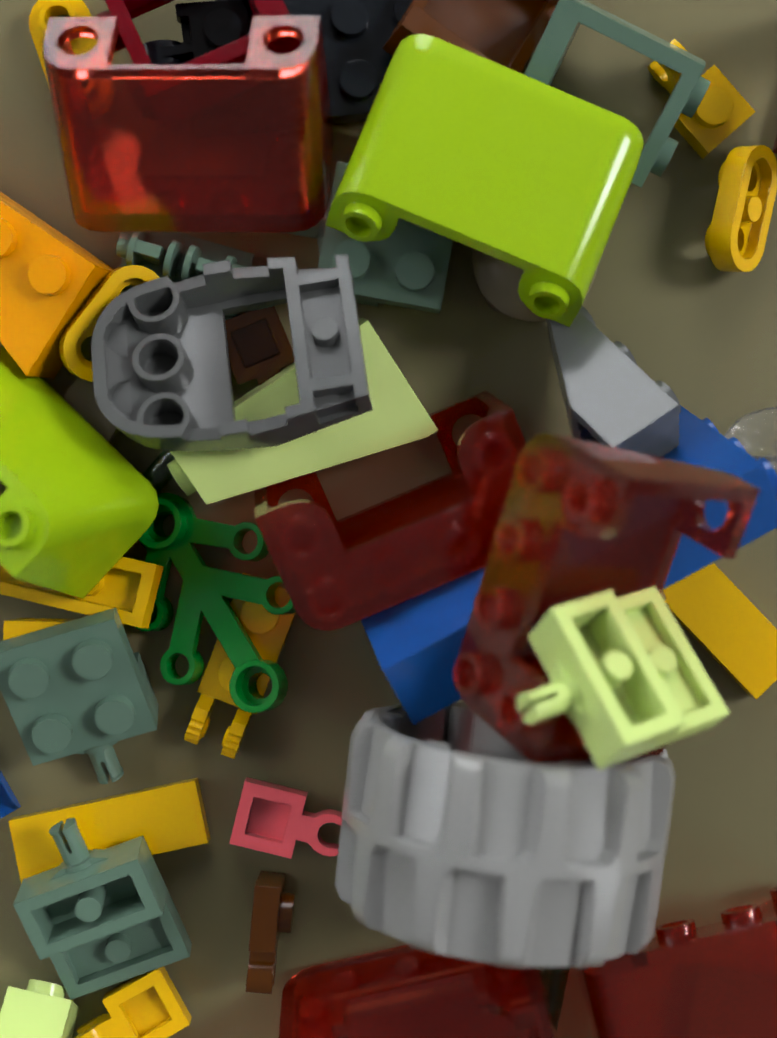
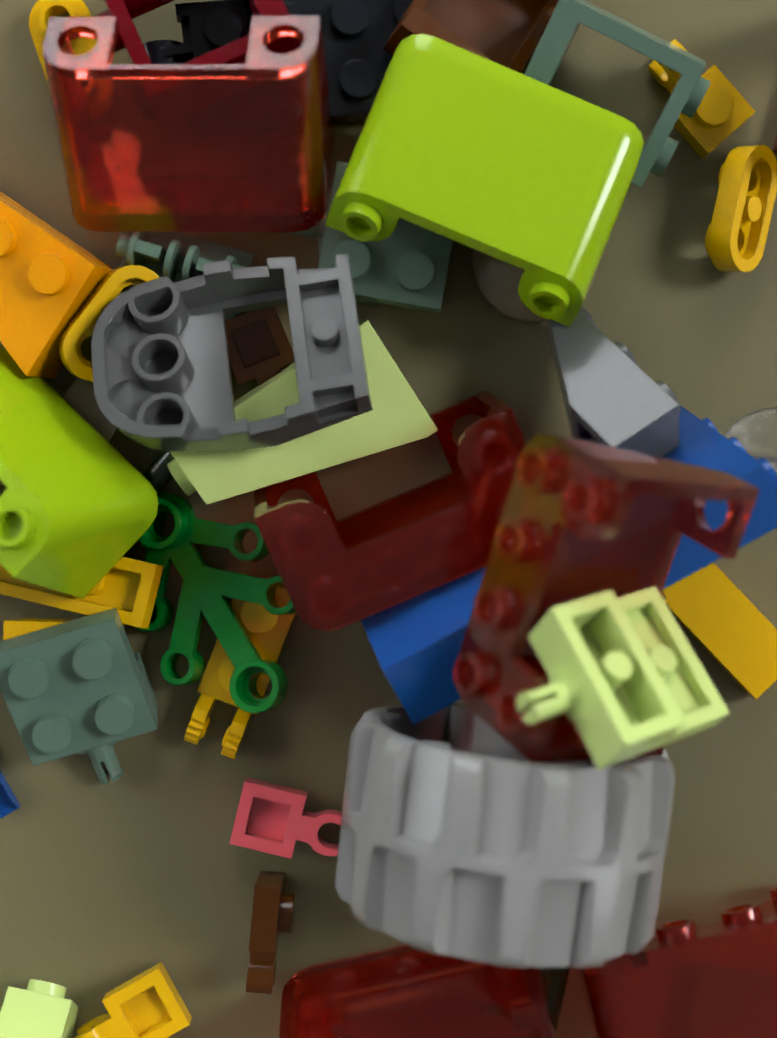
(101, 913): sand green plate -> none
(166, 816): yellow tile -> none

